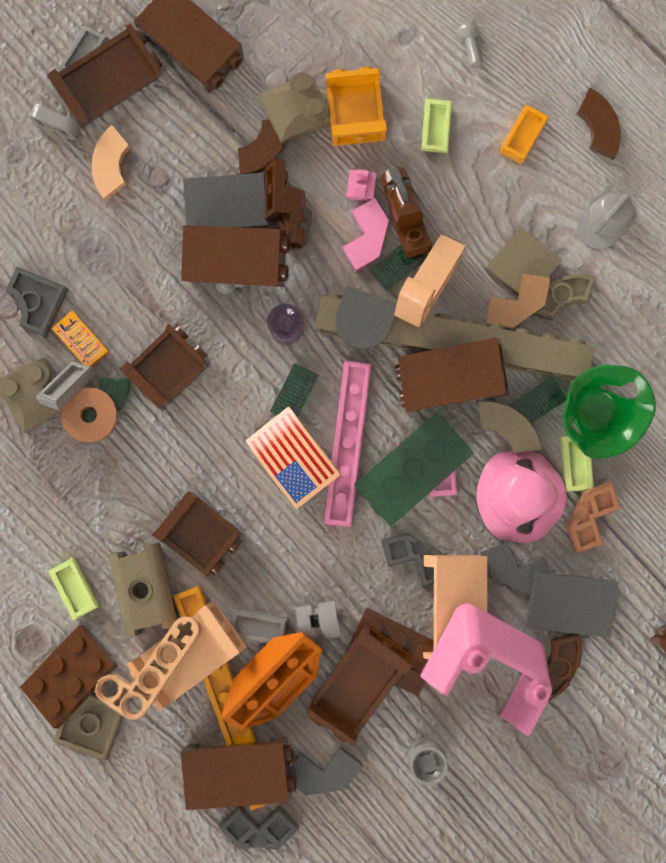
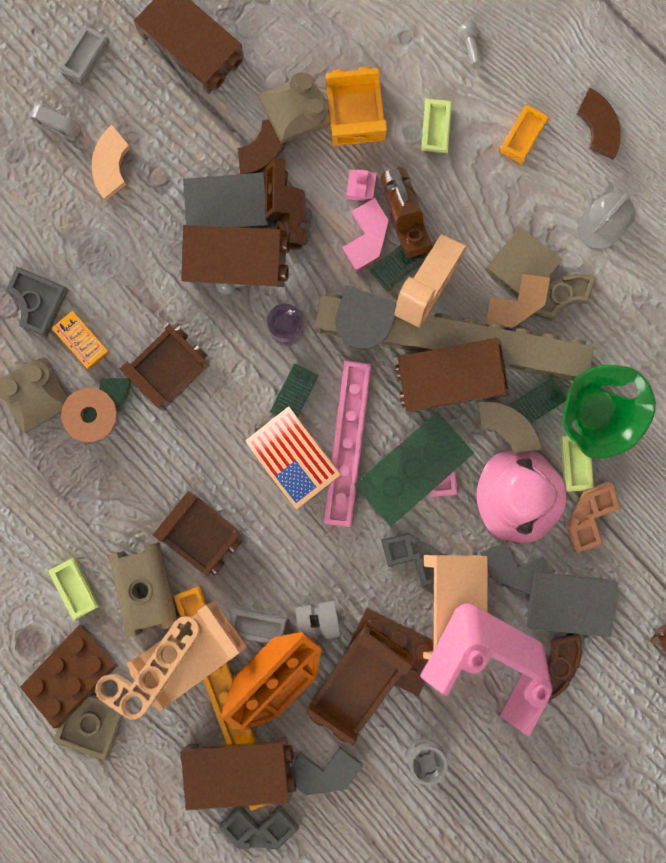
(65, 385): light grey tile -> none
(107, 75): reddish brown panel -> none

